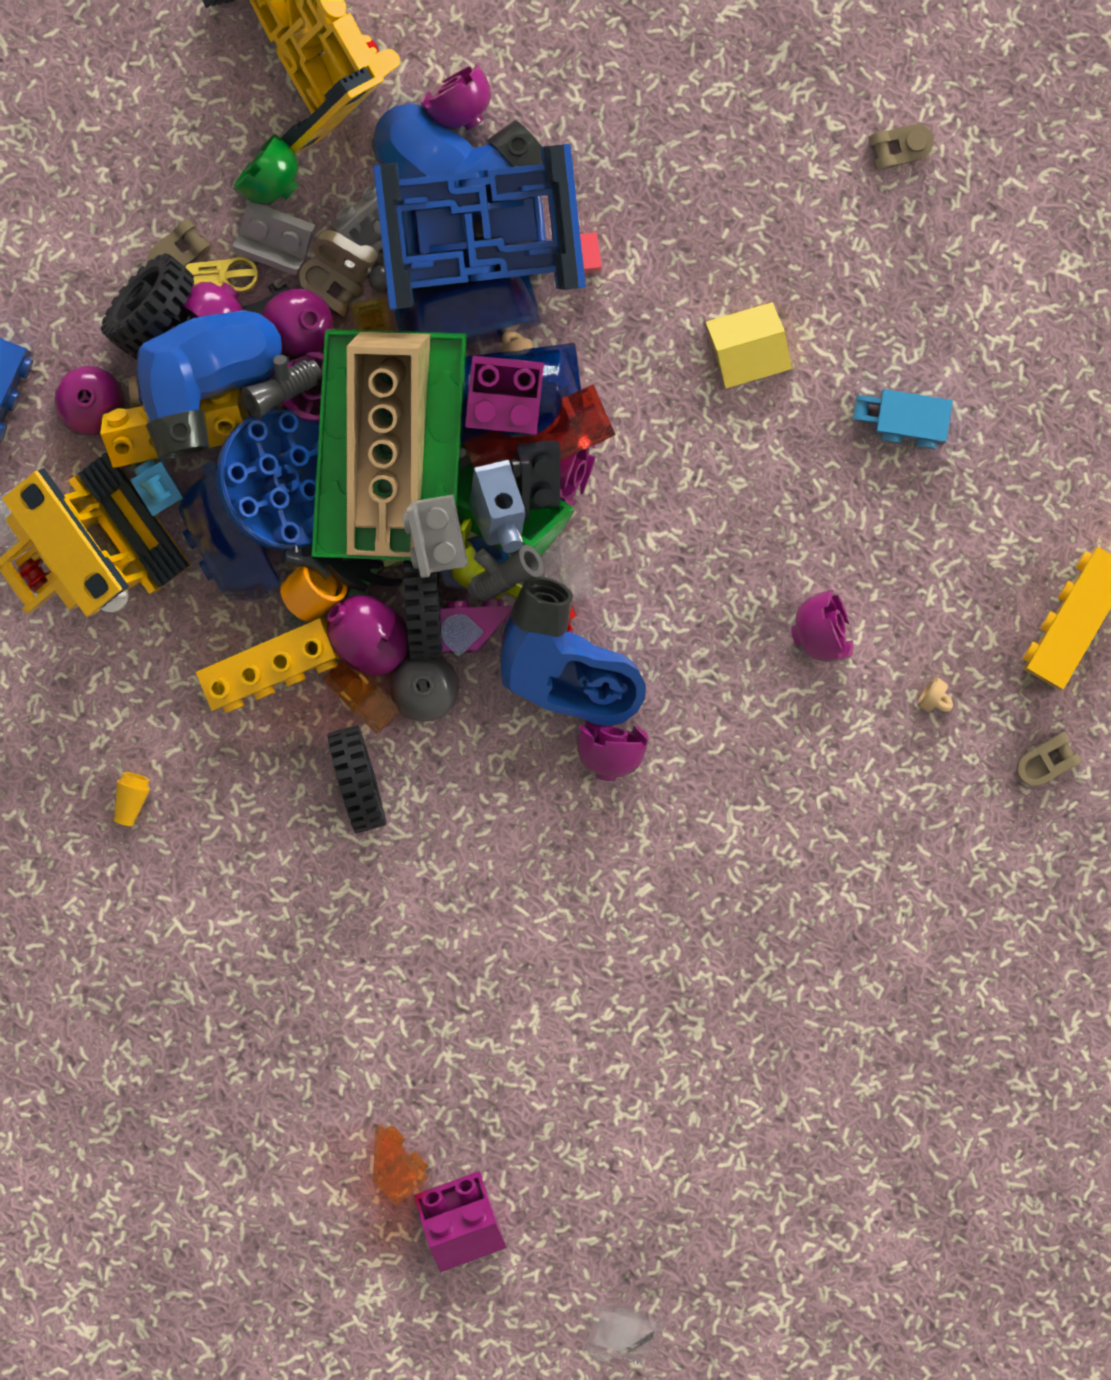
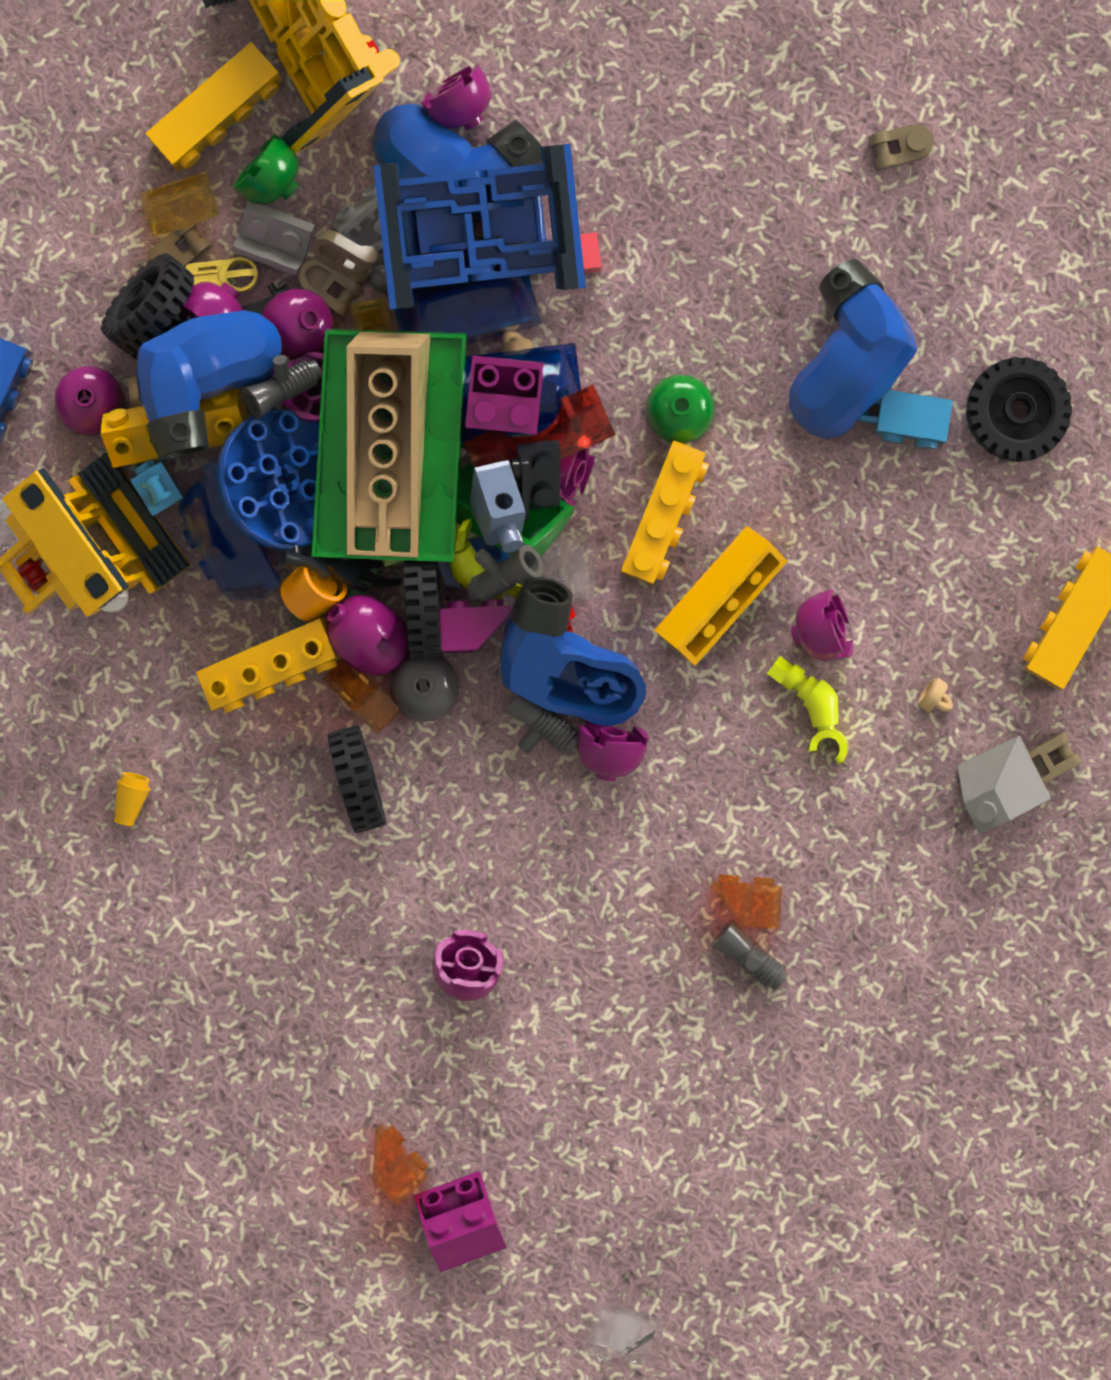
(179, 203): none -> clear yellow bracket
(215, 107): none -> yellow brick
(435, 535): light grey bracket -> none
(460, 633): clear light blue tile -> none
(467, 965): none -> magenta cylinder
(544, 724): none -> dark grey piece
(660, 520): none -> yellow brick
(680, 409): none -> green cylinder
(719, 595): none -> yellow brick
(749, 345): light yellow slope -> none
(750, 903): none -> clear orange slope
(752, 957): none -> dark grey piece
(818, 699): none -> neon yellow piece
(856, 360): none -> blue piece
(1000, 785): none -> light grey slope
(1042, 394): none -> black wheel

